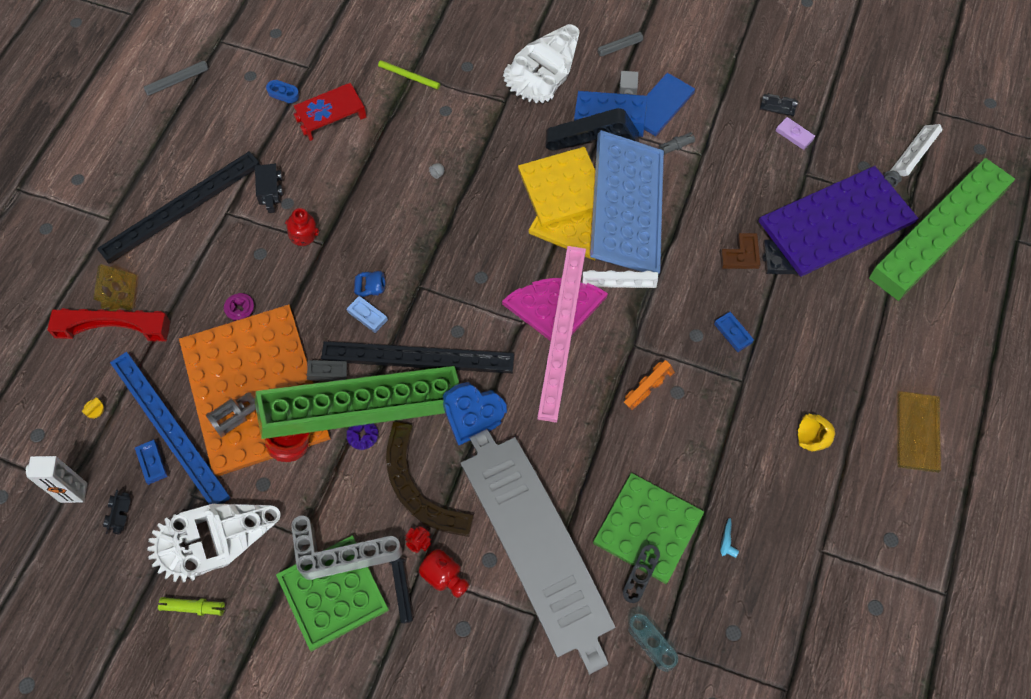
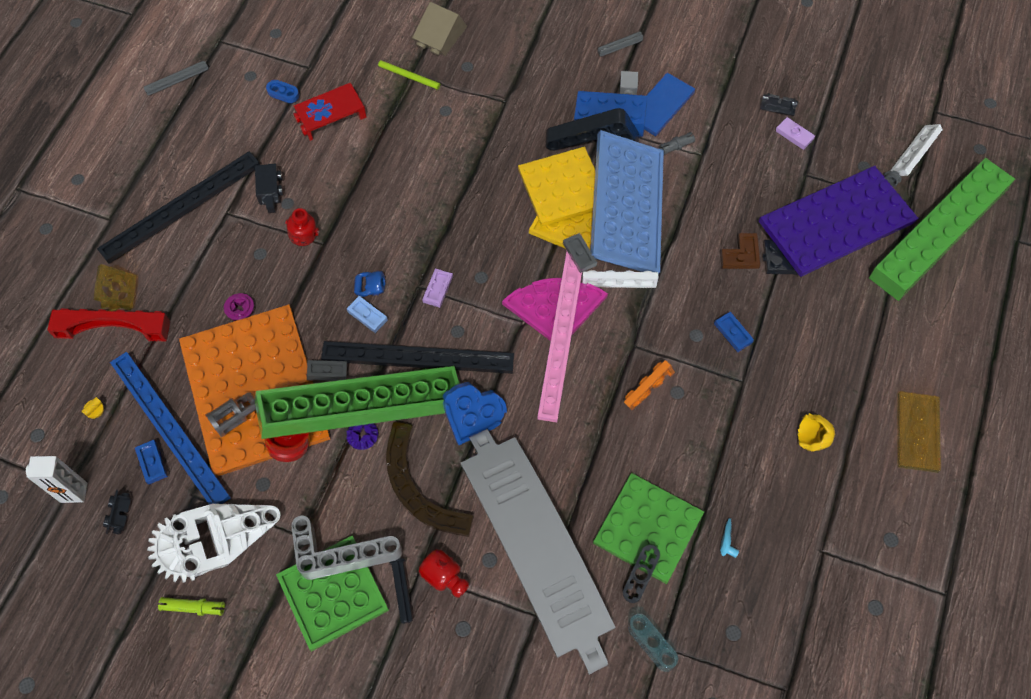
(418, 539): red gear -> none
(436, 170): light grey hinge -> none
(437, 288): none -> lavender plate
(439, 29): none -> dark tan slope
(555, 56): white connector -> none
(579, 252): none -> dark grey plate

